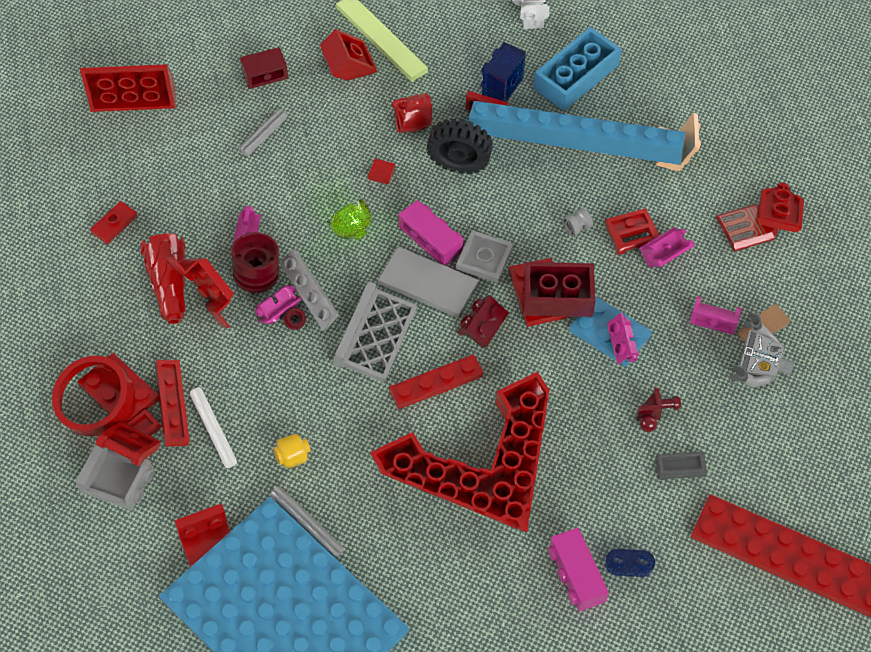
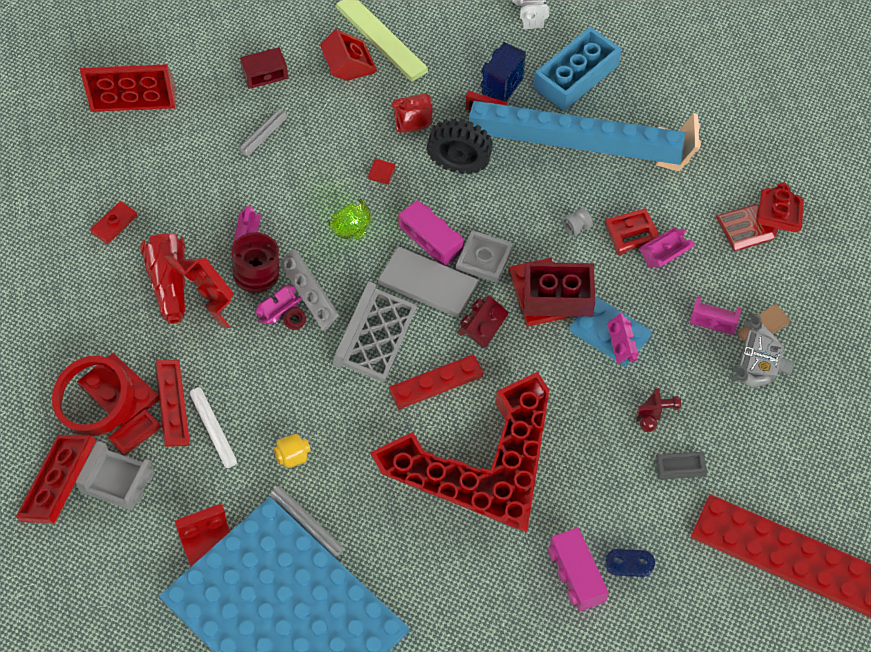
(55, 479): none -> red tile
(128, 442): red plate -> none

